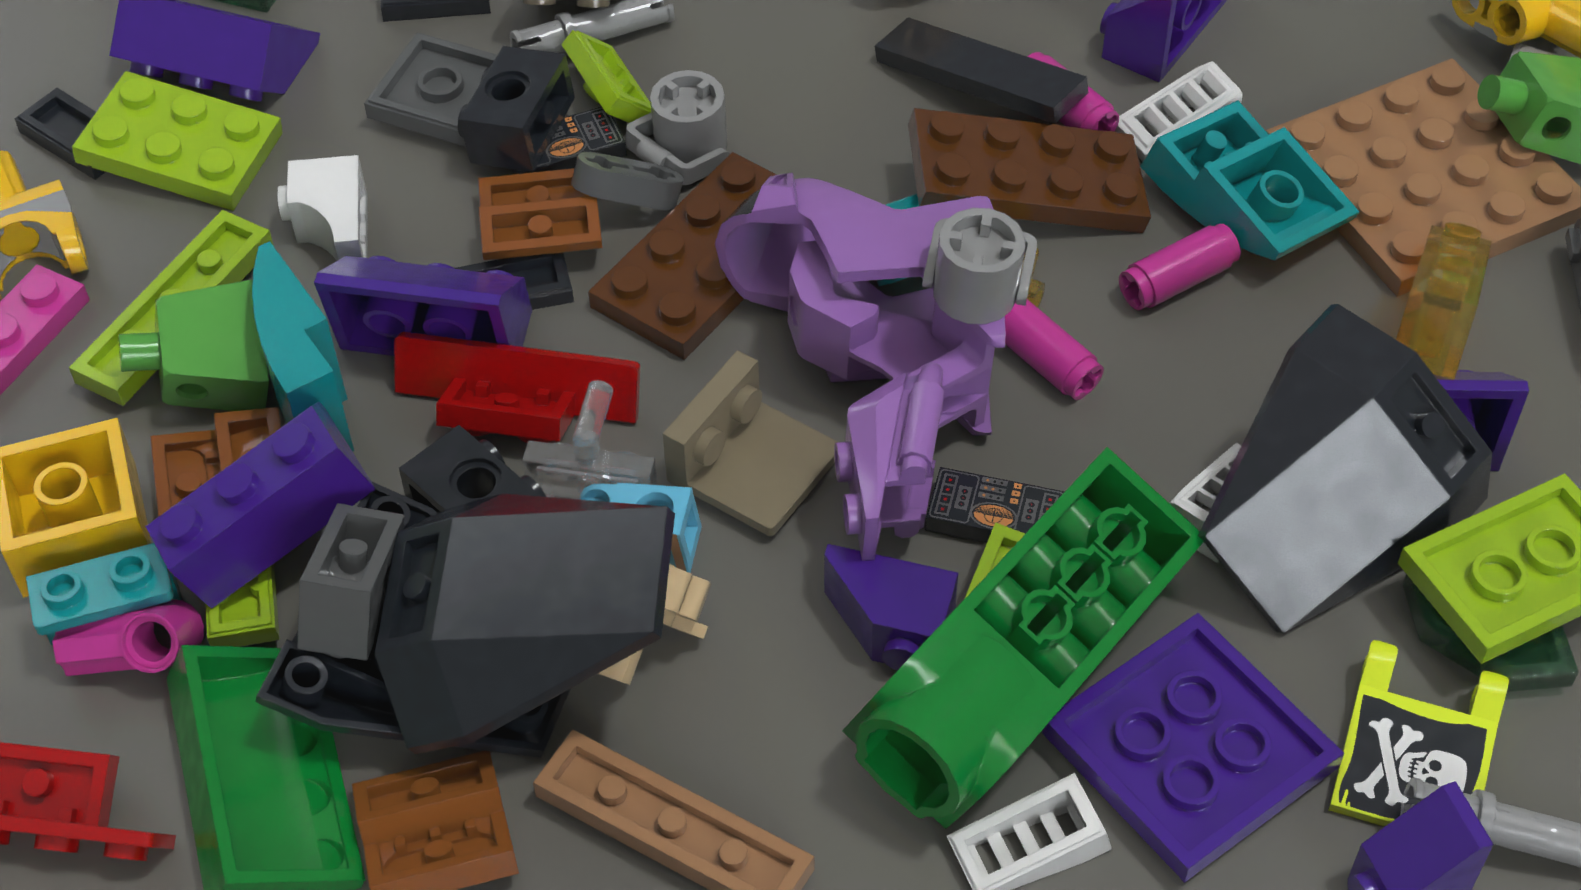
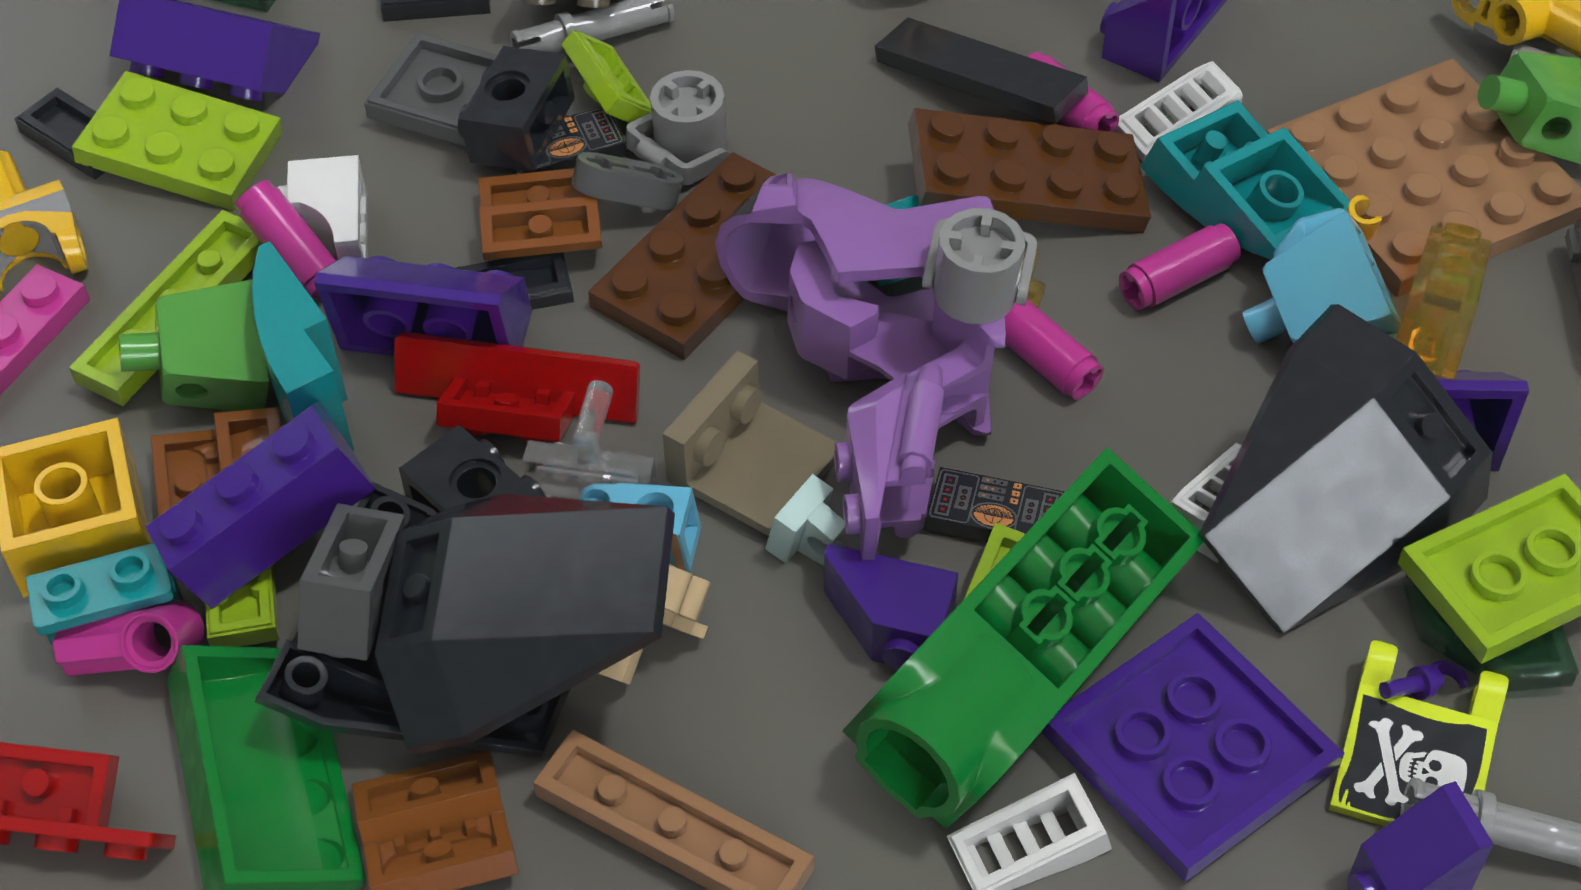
(276, 220): none -> dark pink piece
(806, 524): none -> light aqua tile
(1324, 264): none -> medium azure torso
(1424, 681): none -> dark purple hand

